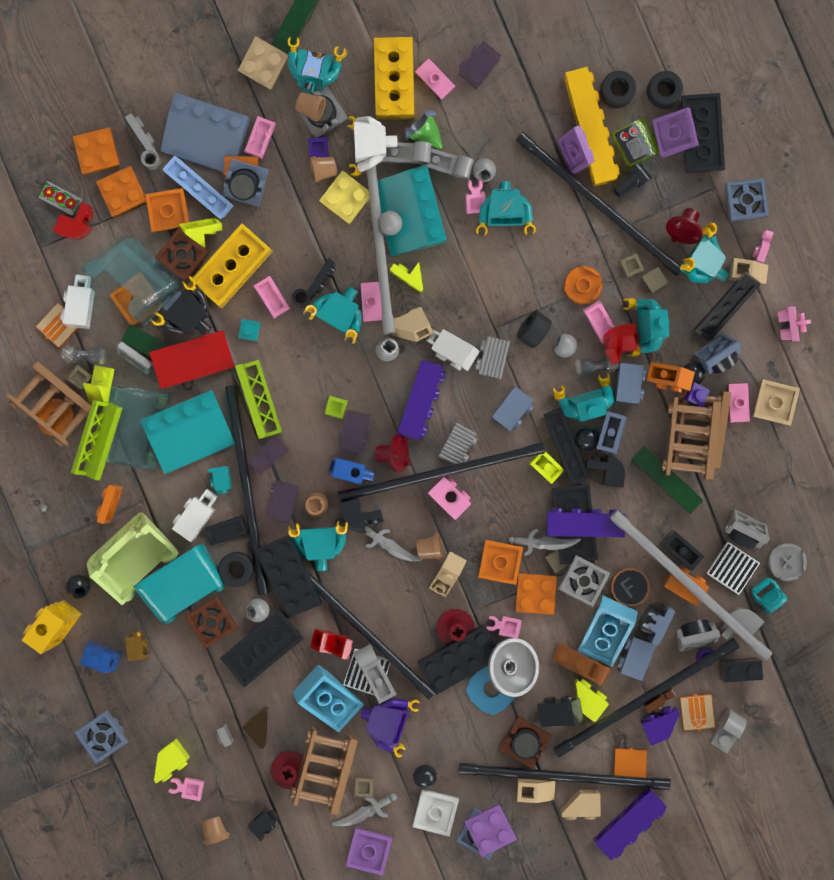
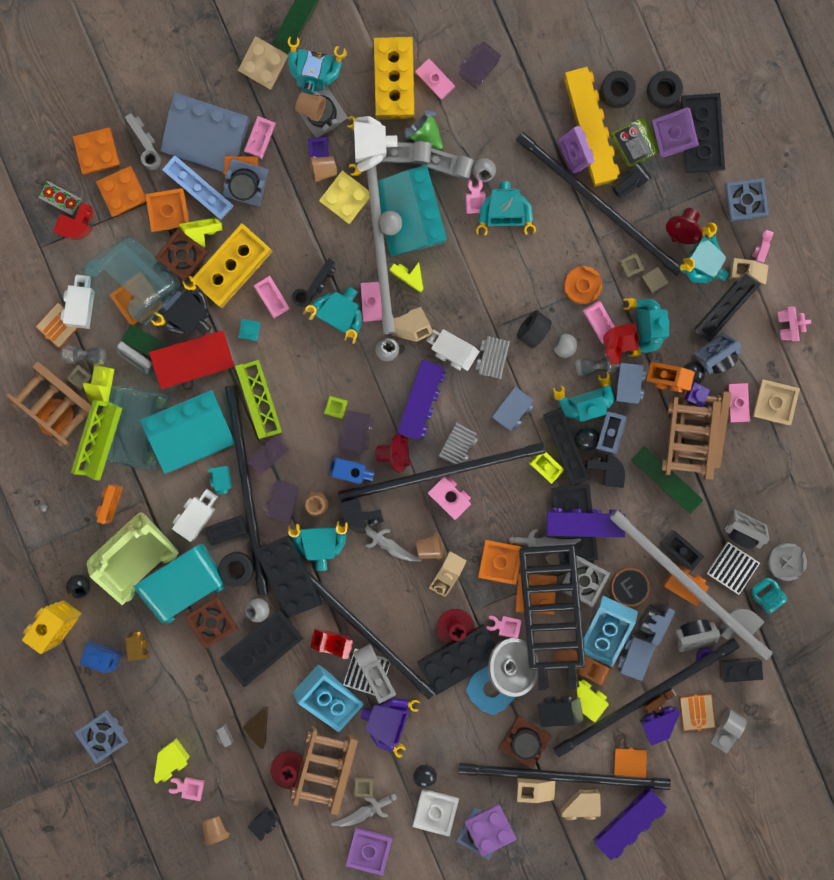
(542, 667): none -> black bar

